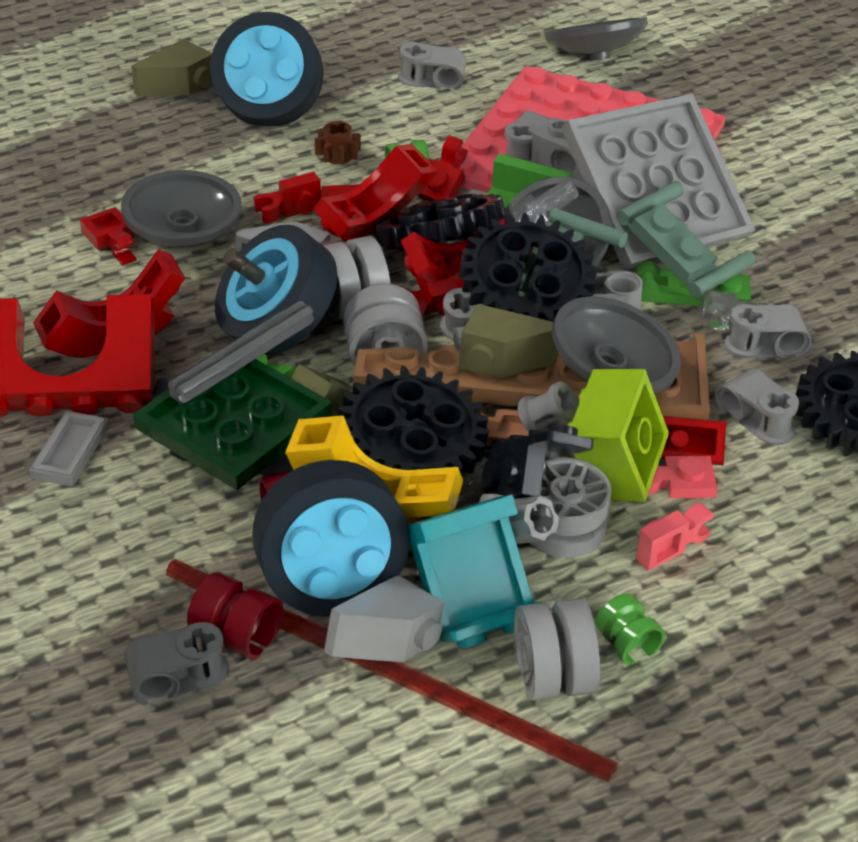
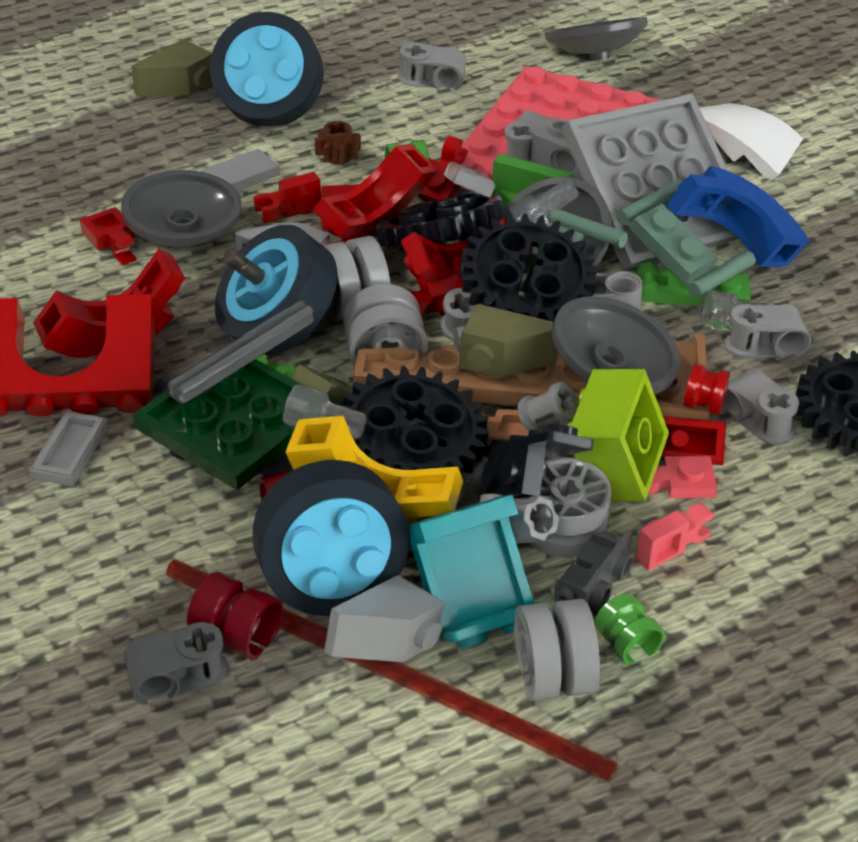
(245, 169): none -> light grey tile
(311, 403): none -> clear piece
(469, 179): none -> light grey tile
(606, 561): none -> dark grey hinge
(706, 389): none -> red wheel
(743, 210): none -> blue arch
(752, 133): none -> white slope

